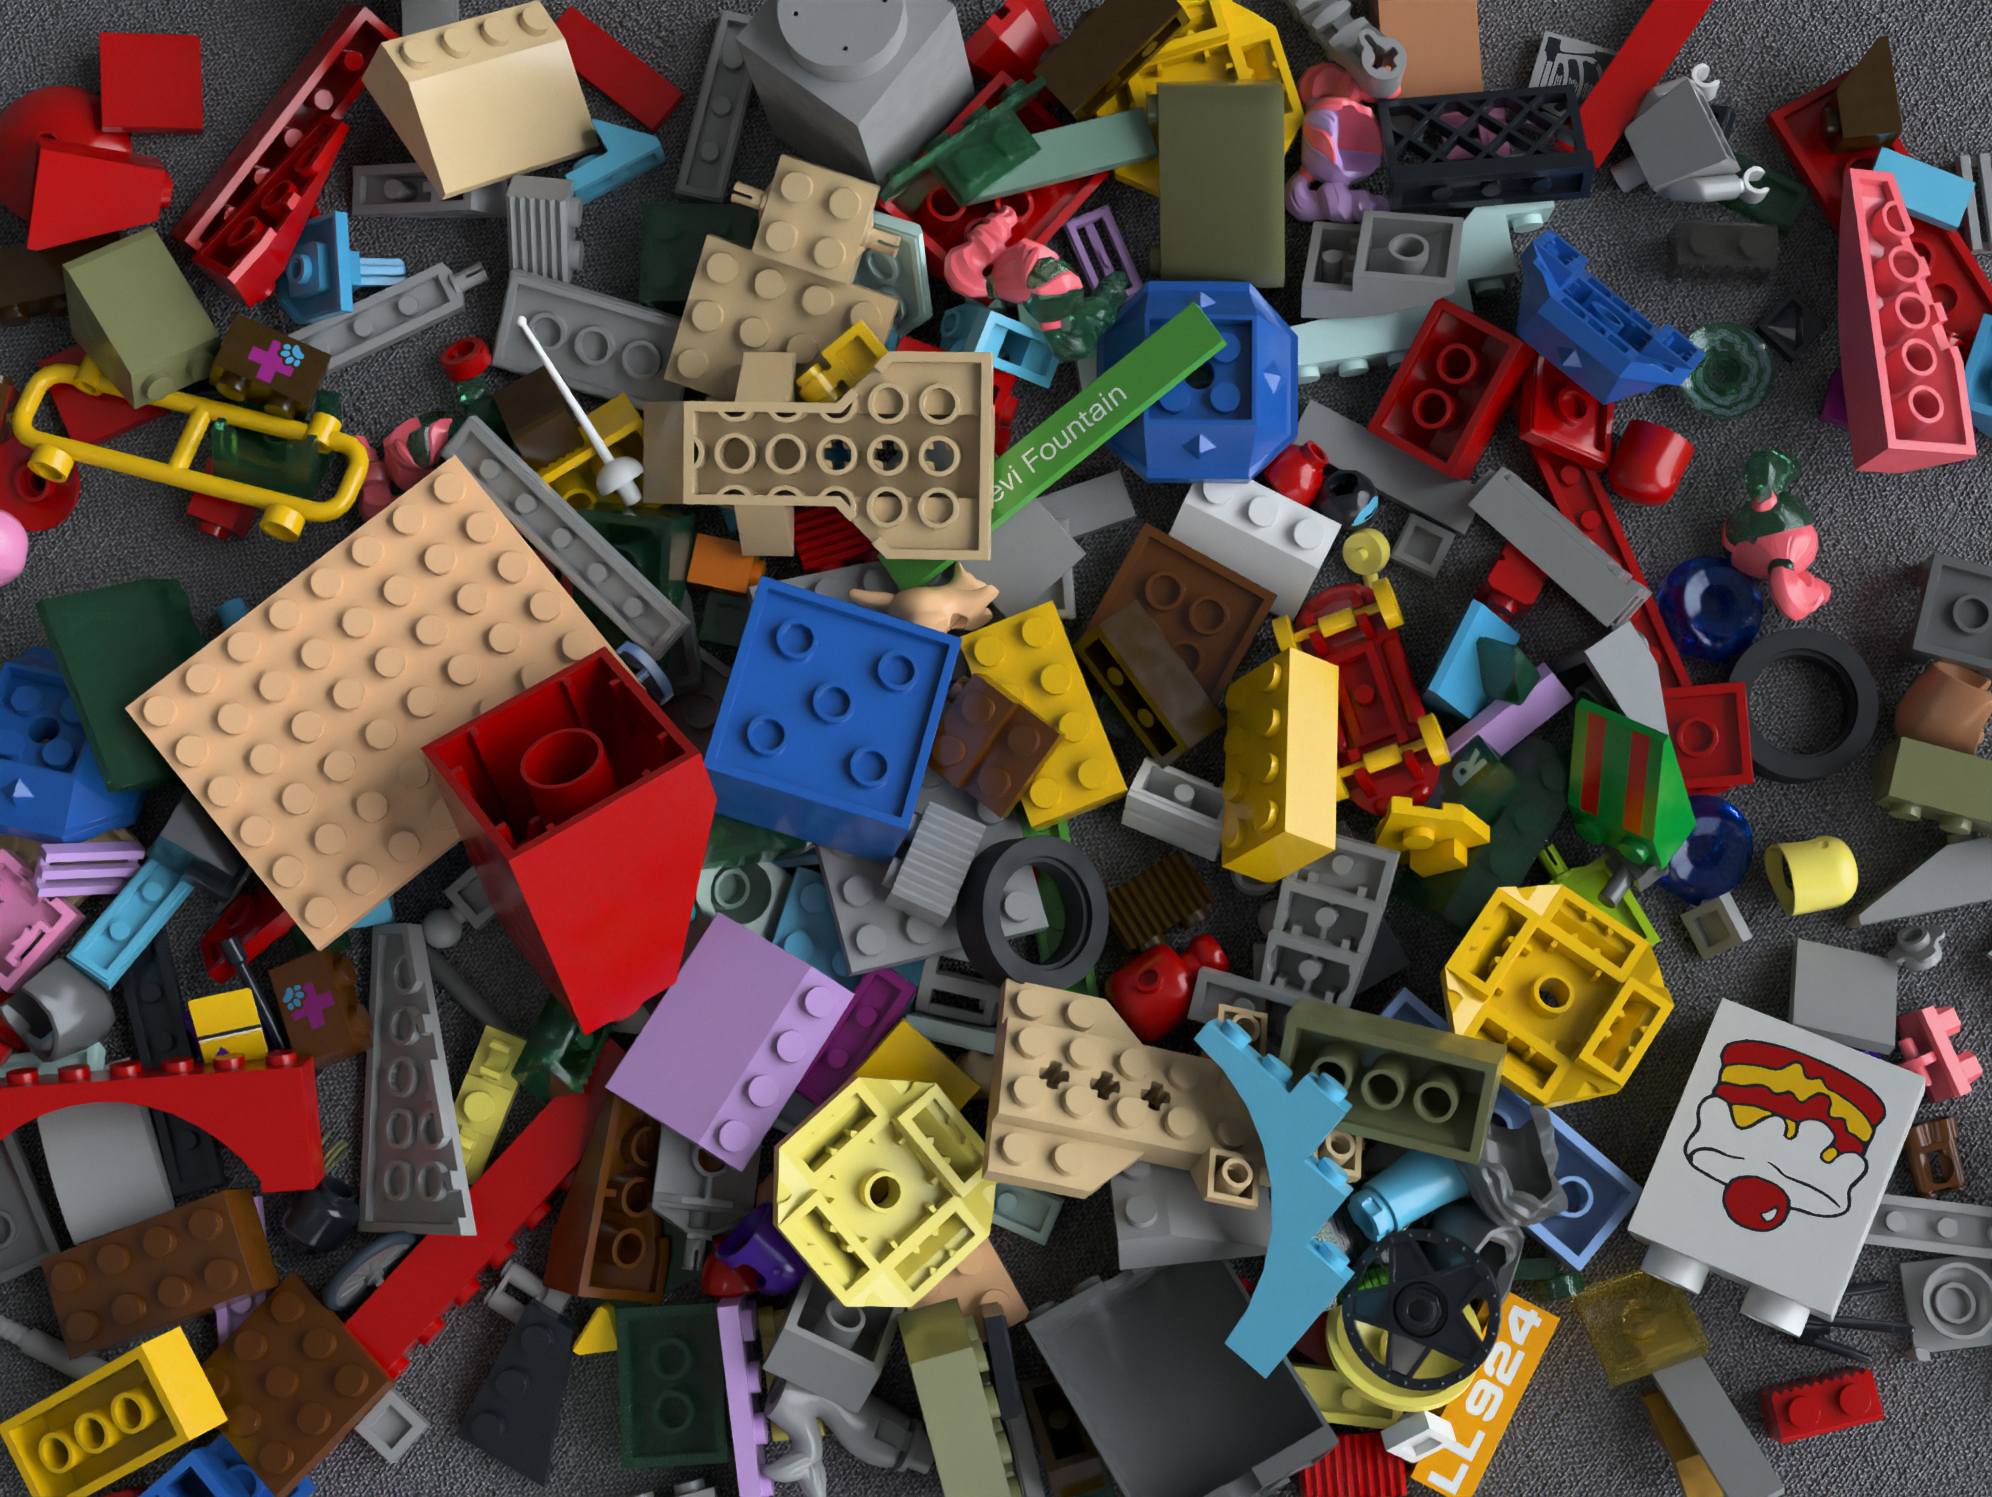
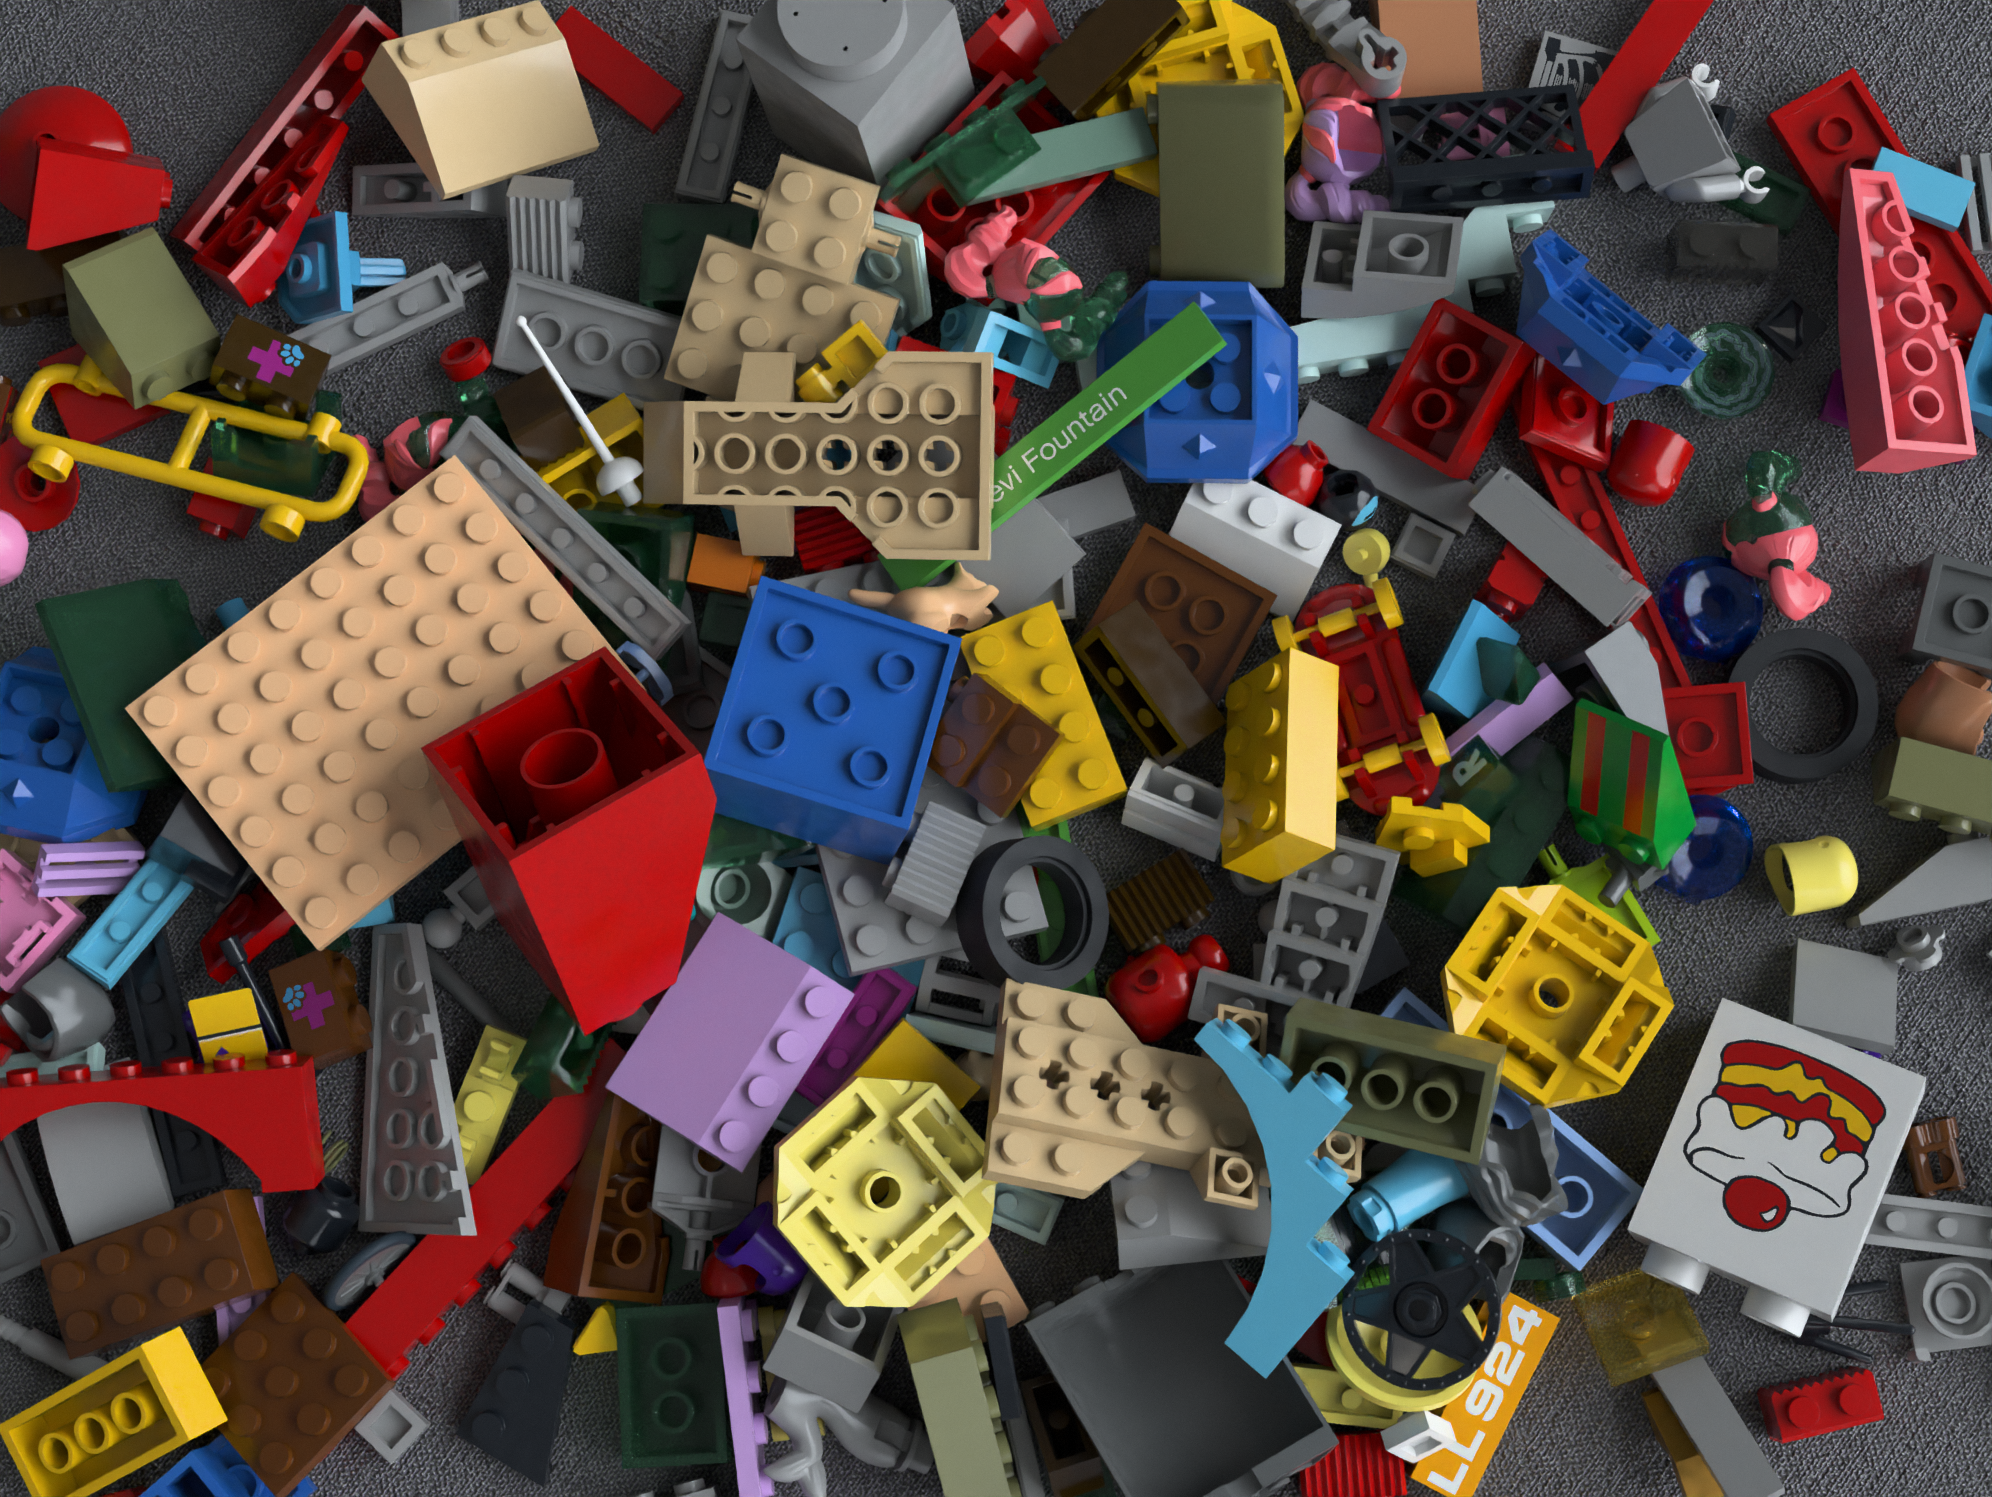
(151, 83): red tile -> none
(627, 157): medium azure slope -> none
(1086, 221): lavender tile -> none
(1716, 926): light grey plate -> none
(1865, 105): dark brown slope -> none
(1930, 1052): coral hips -> none

